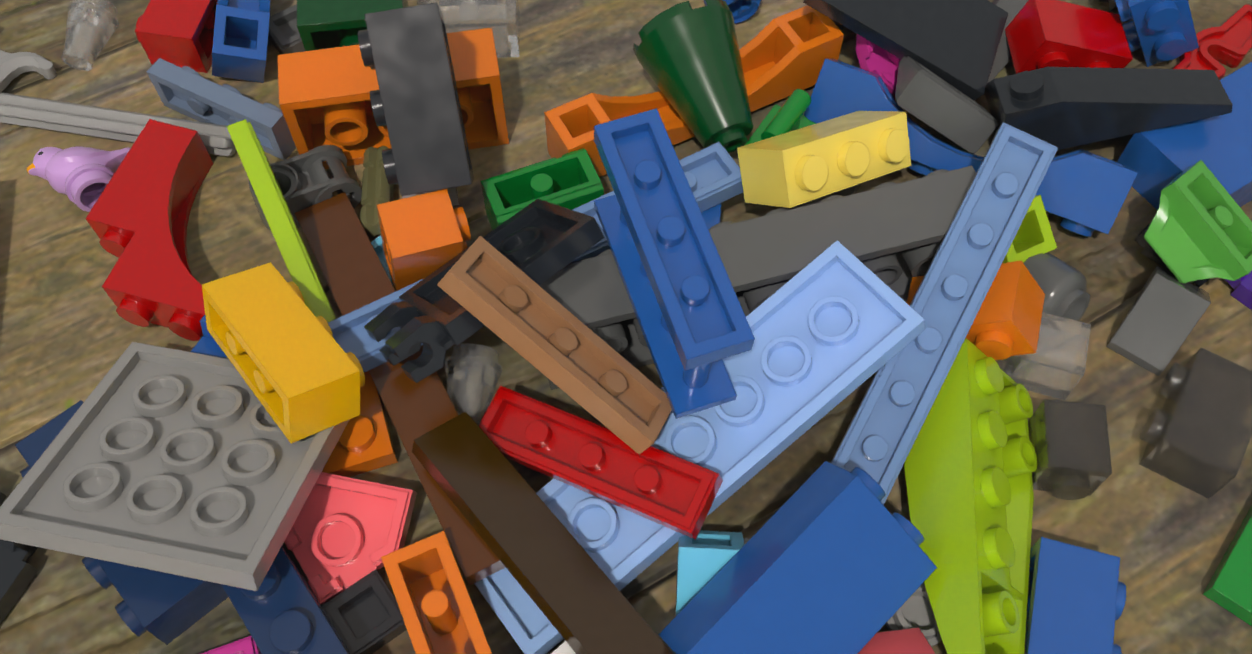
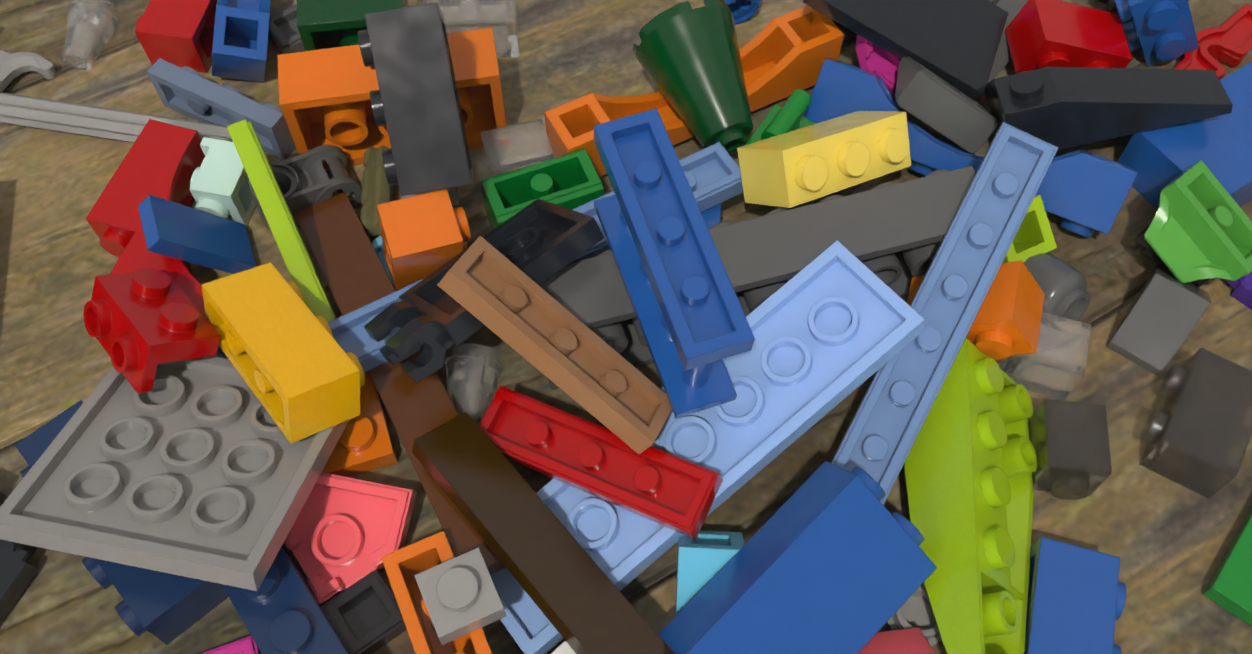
(77, 171): lavender animal -> none
(145, 323): none -> red bracket
(195, 236): none -> blue tile
(222, 183): none -> light aqua brick
(460, 596): none -> light grey plate
(513, 148): none -> clear brick

